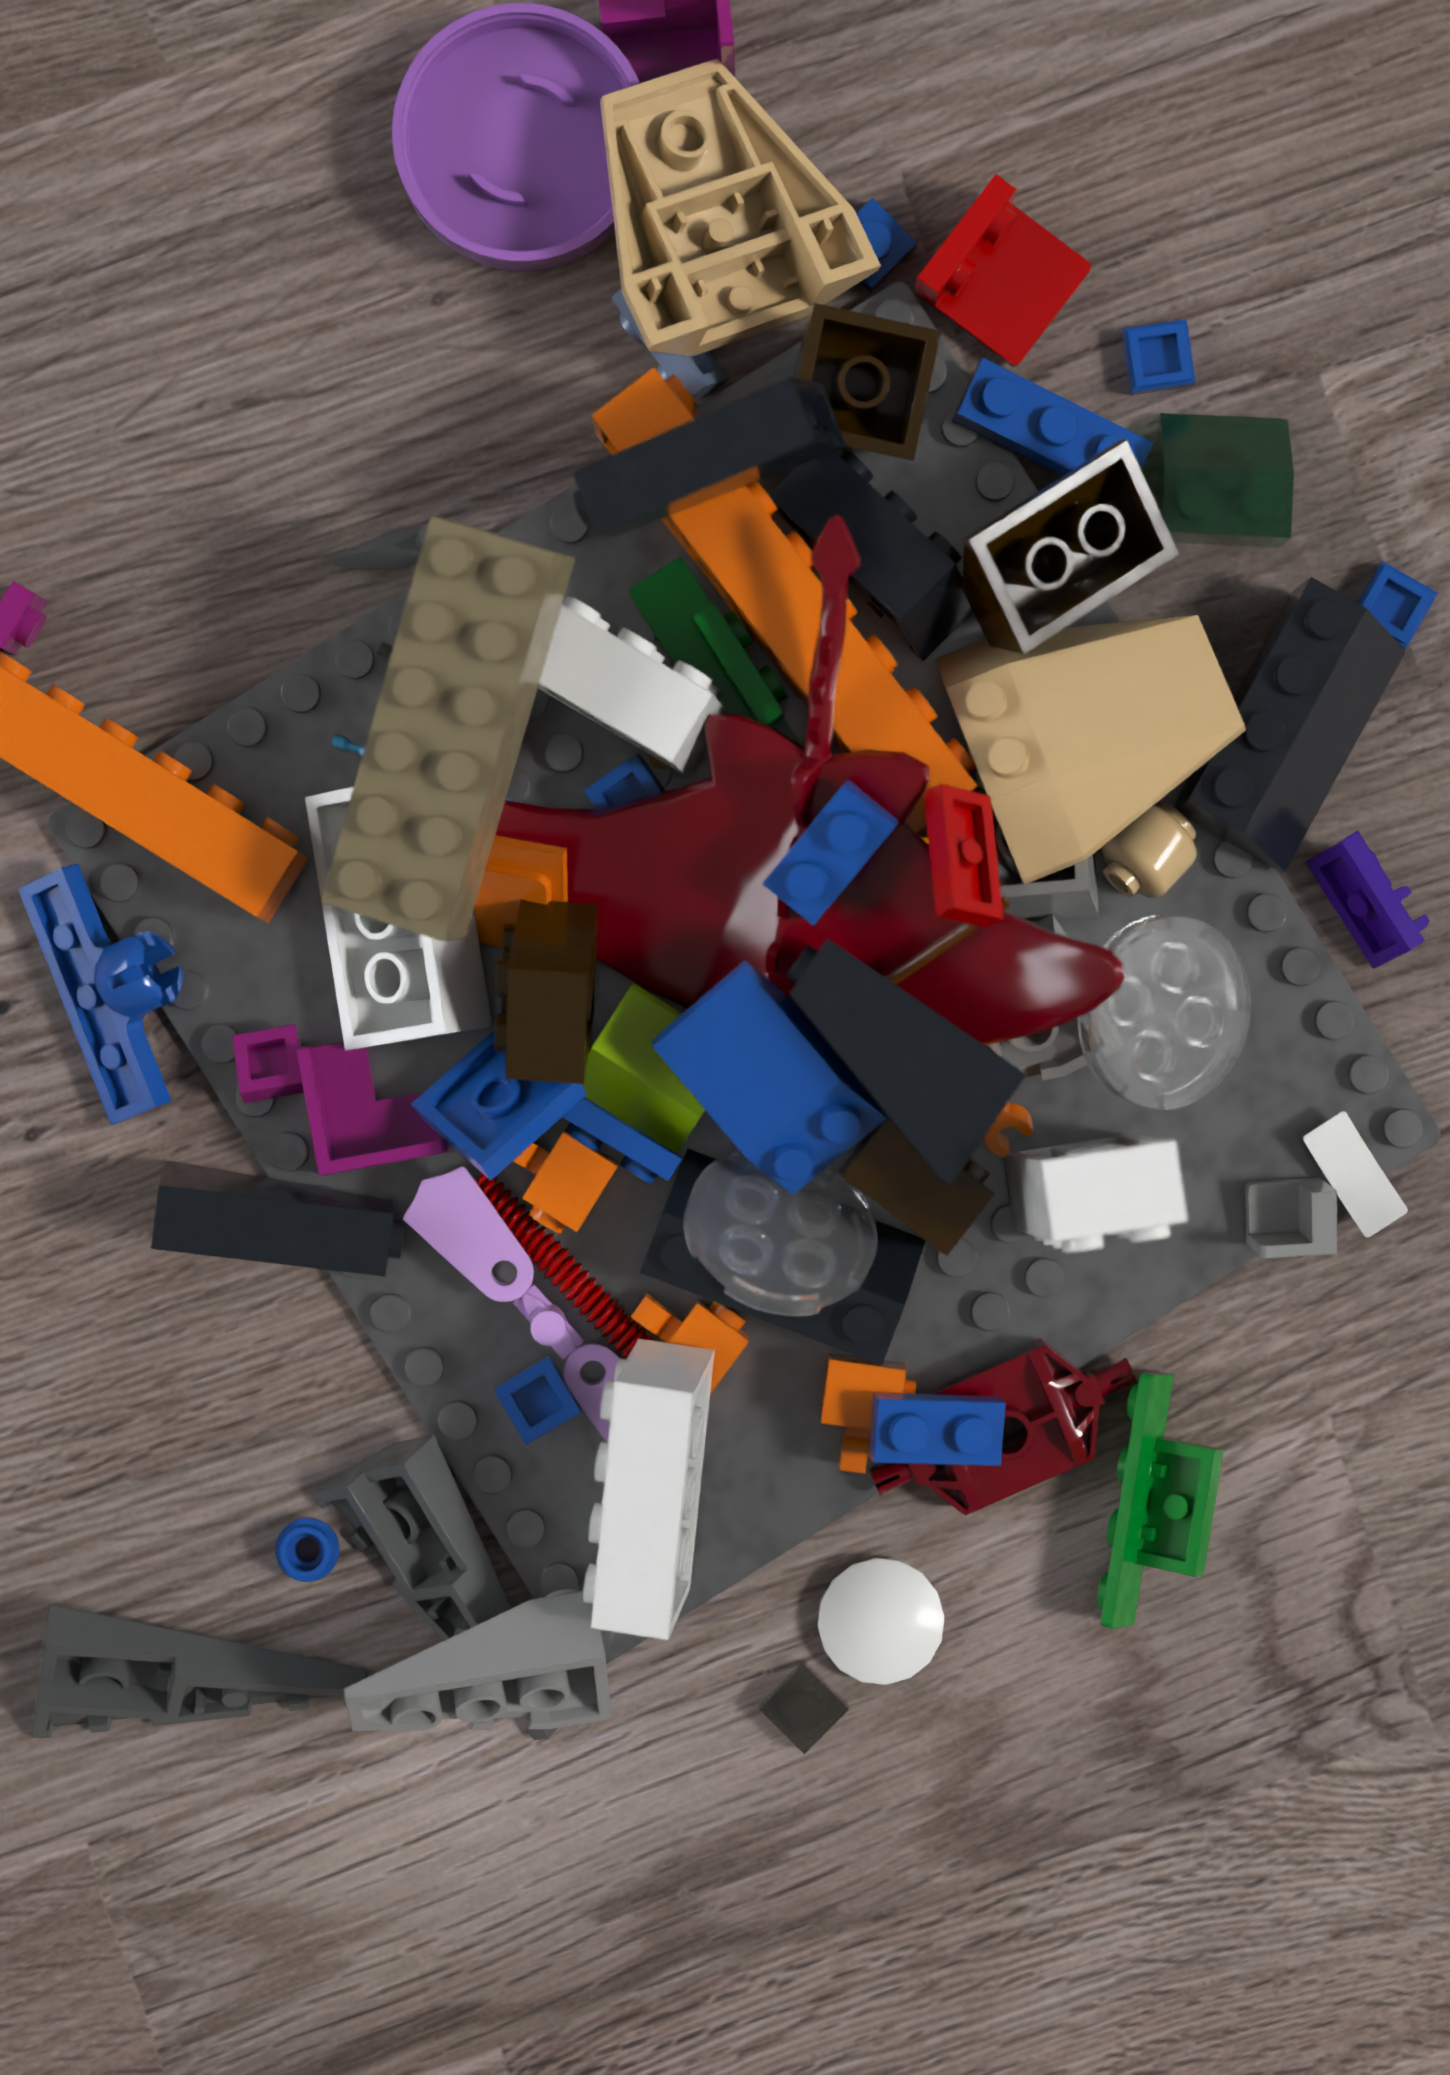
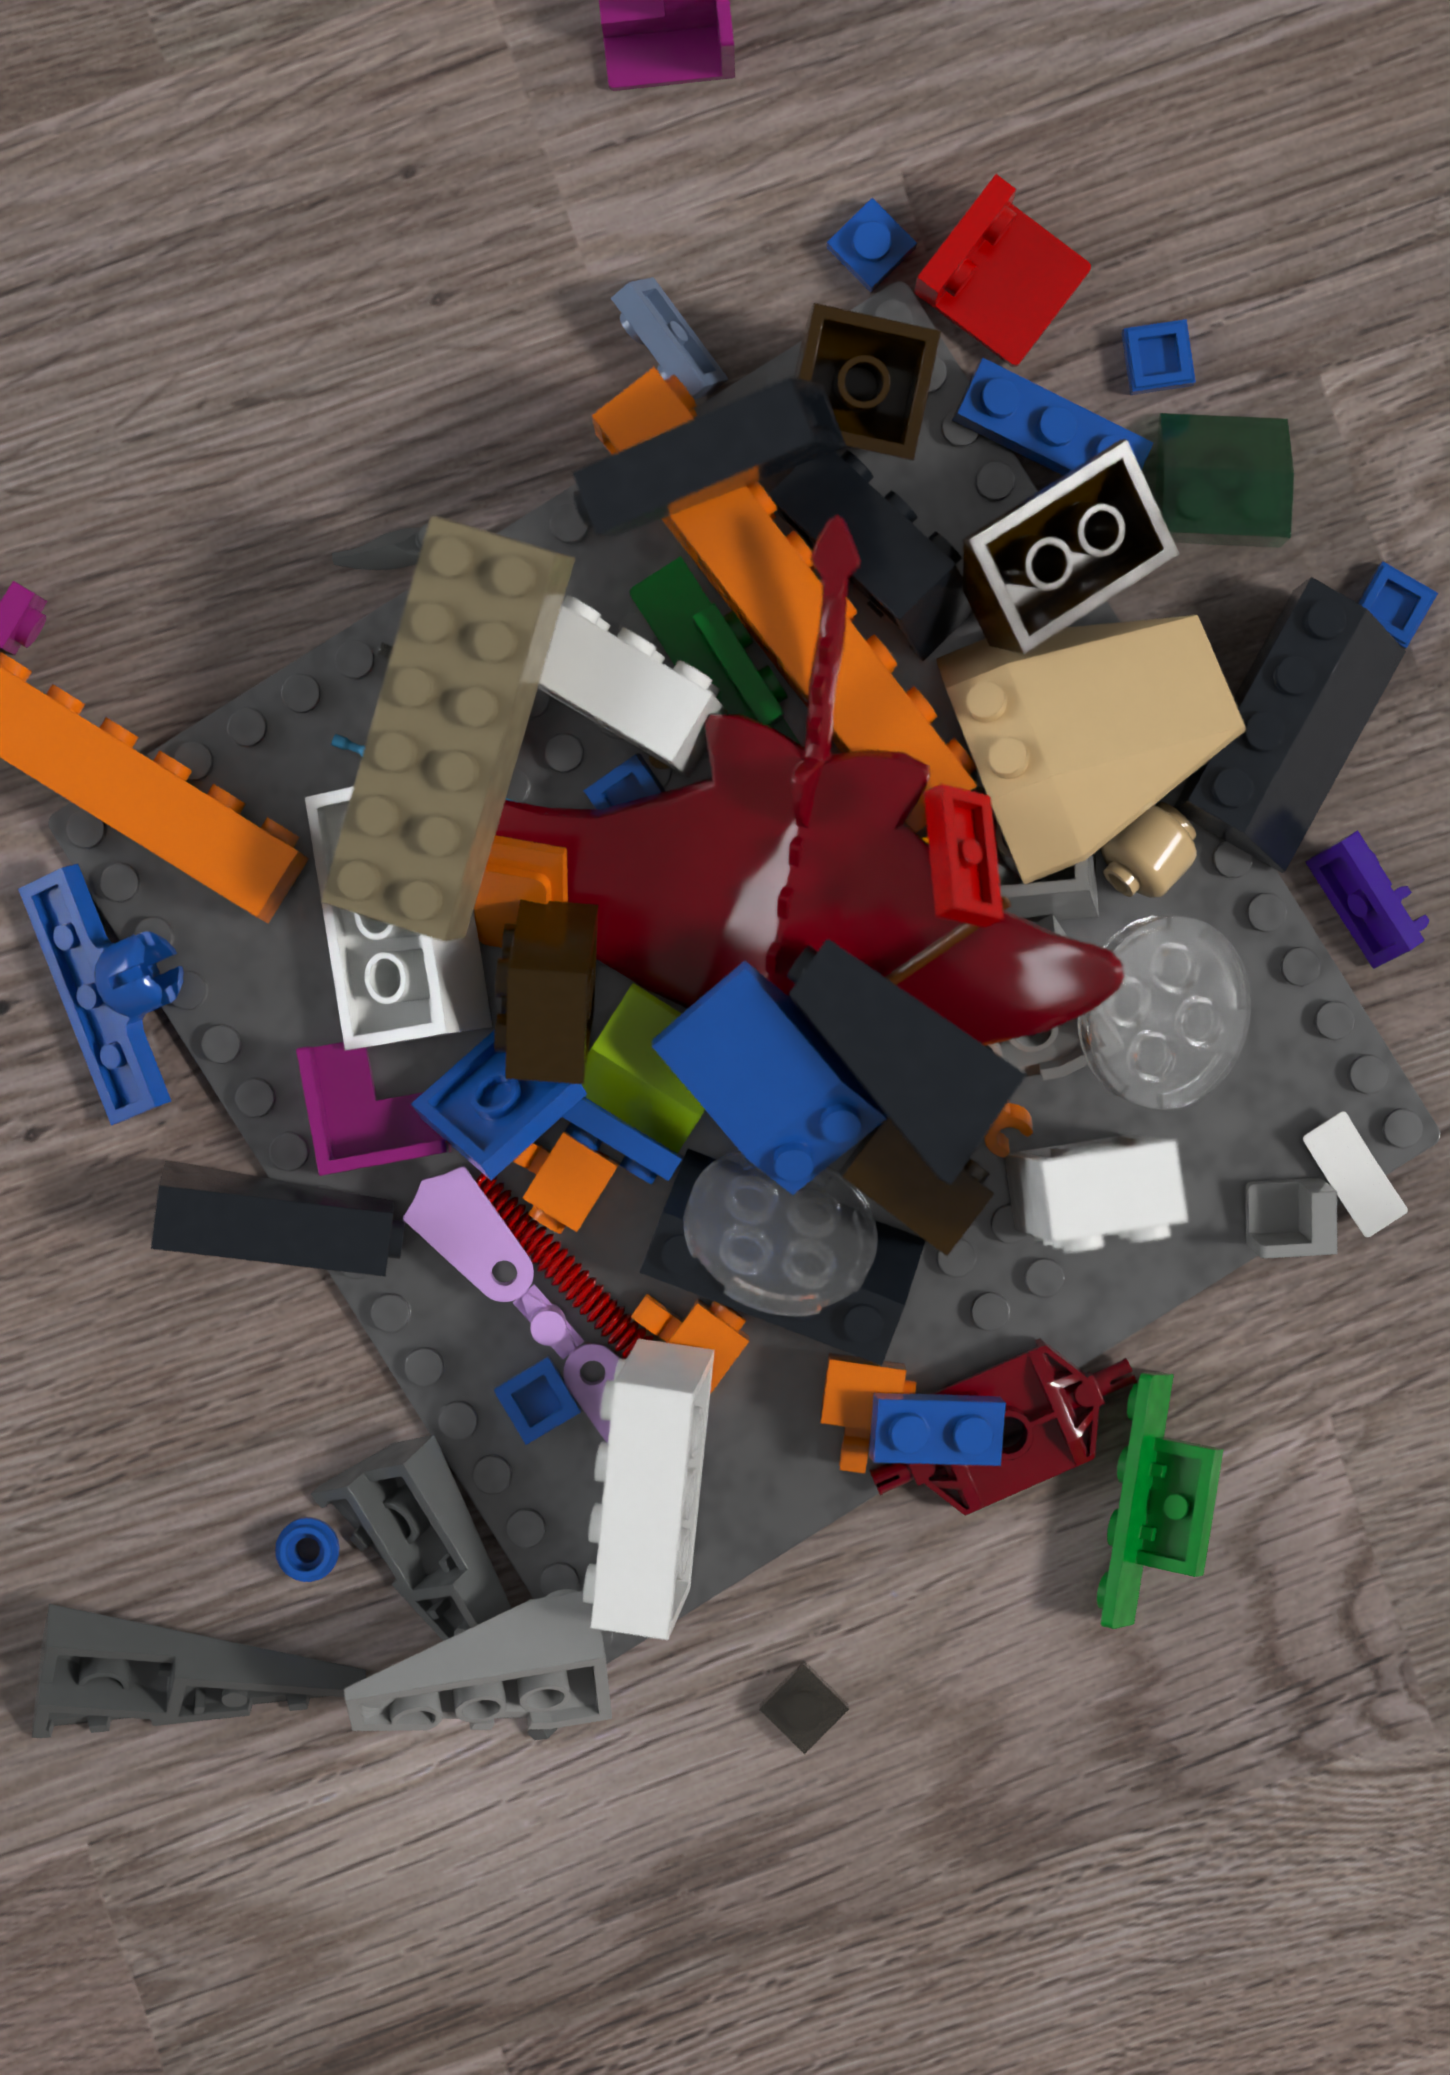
(268, 1063): magenta plate -> none
(508, 135): medium lavender brick -> none
(720, 214): tan wedge -> none
(830, 852): blue plate -> none
(880, 1621): white dish -> none

